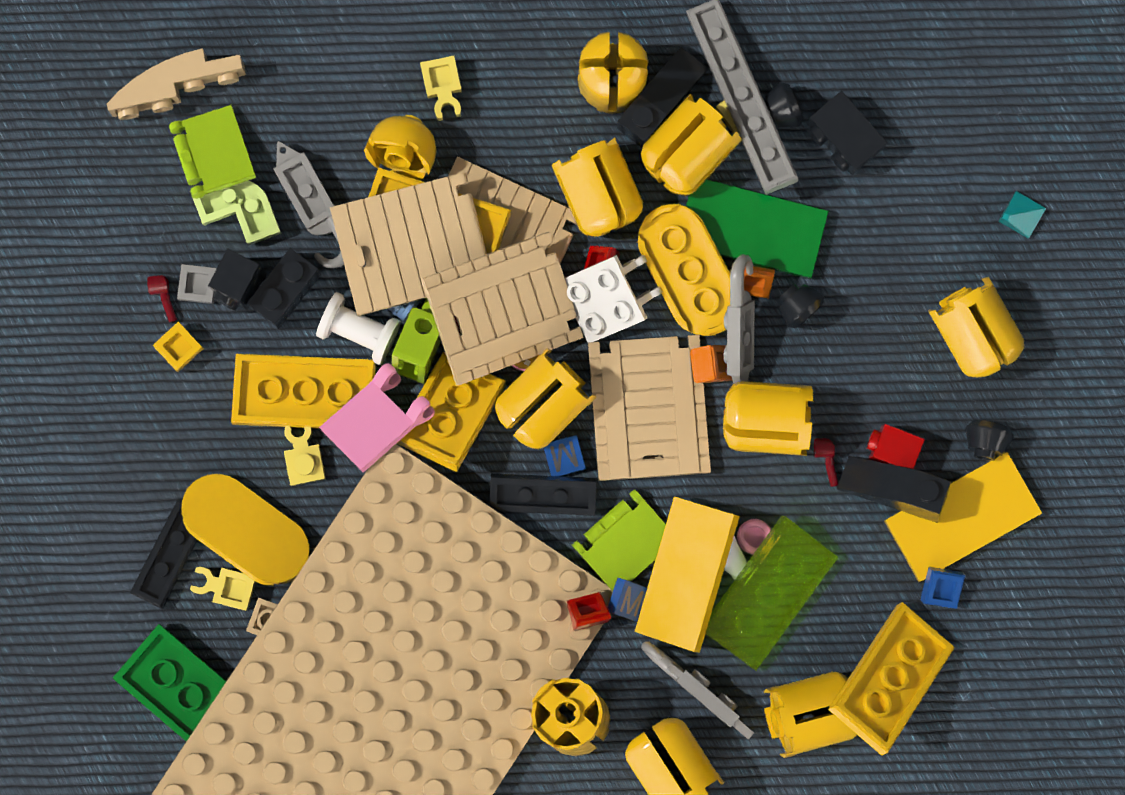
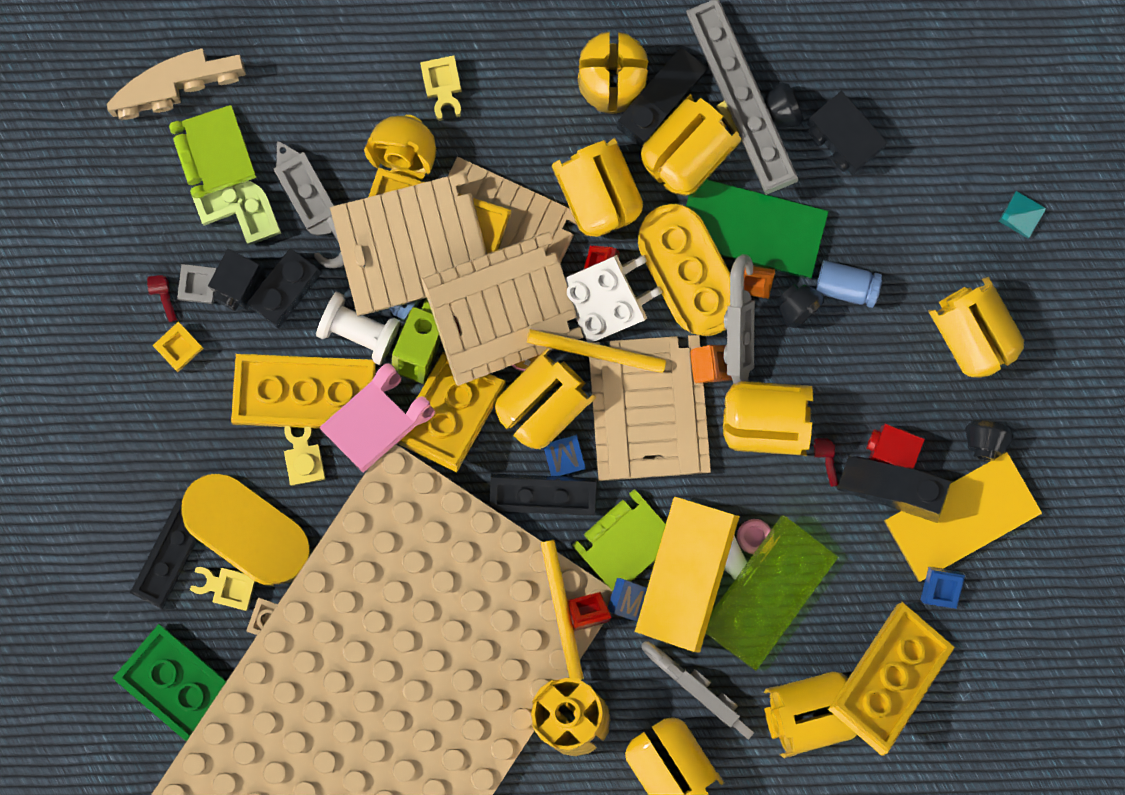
(562, 609): none -> yellow bar
(596, 351): none -> yellow bar
(849, 283): none -> medium blue piece

